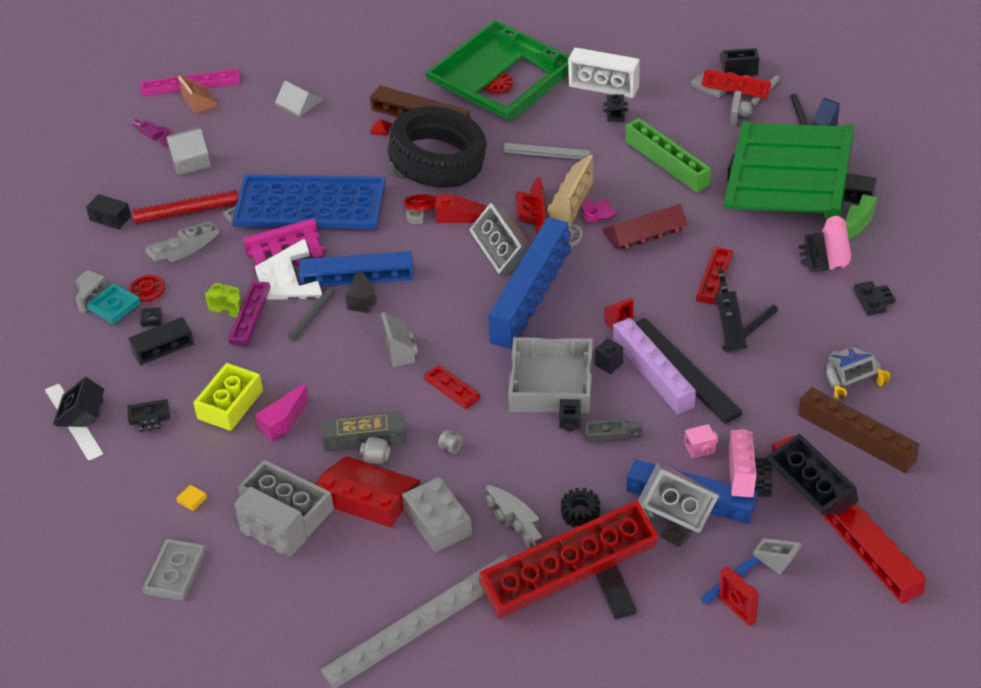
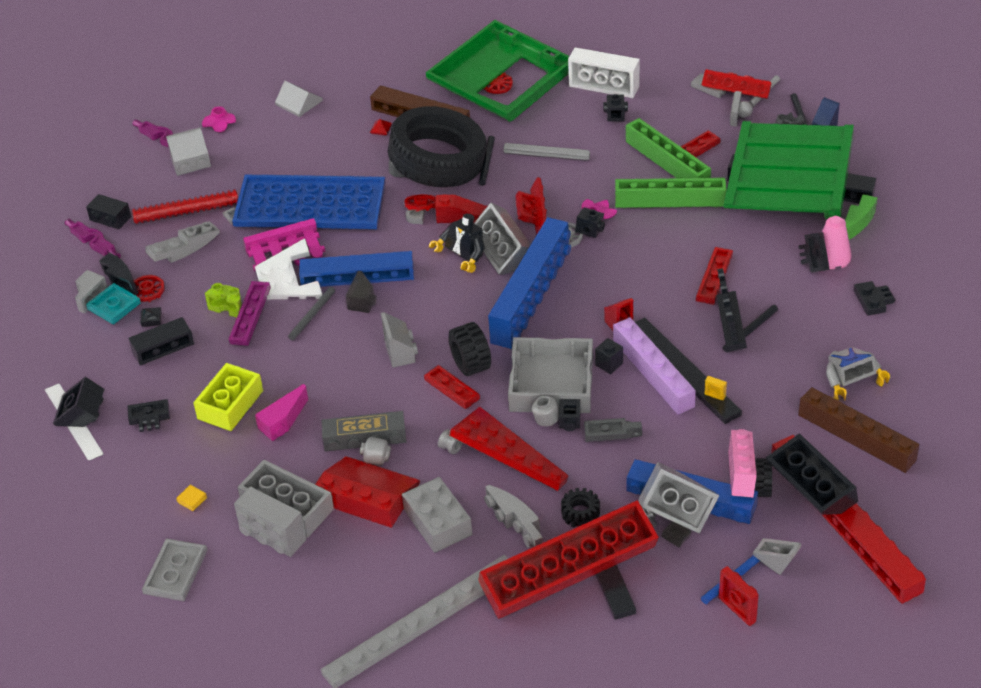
(95, 237): none -> magenta piece
(118, 272): none -> black slope
(196, 95): nougat slope -> none
(209, 79): dark pink tile -> none
(218, 119): none -> dark pink plate
(463, 239): none -> black torso
(469, 348): none -> black tyre
(485, 167): none -> black bar
(497, 441): none -> red wing
(545, 411): none -> light grey head
(572, 191): tan slope -> none
(590, 222): none -> black brick
(645, 226): dark red slope -> none
(670, 192): none -> bright green brick
(700, 441): bright pink brick -> none
(701, 143): none -> red tile
(715, 388): none -> yellow tile
(740, 61): black slope -> none
(789, 119): none -> dark grey hair

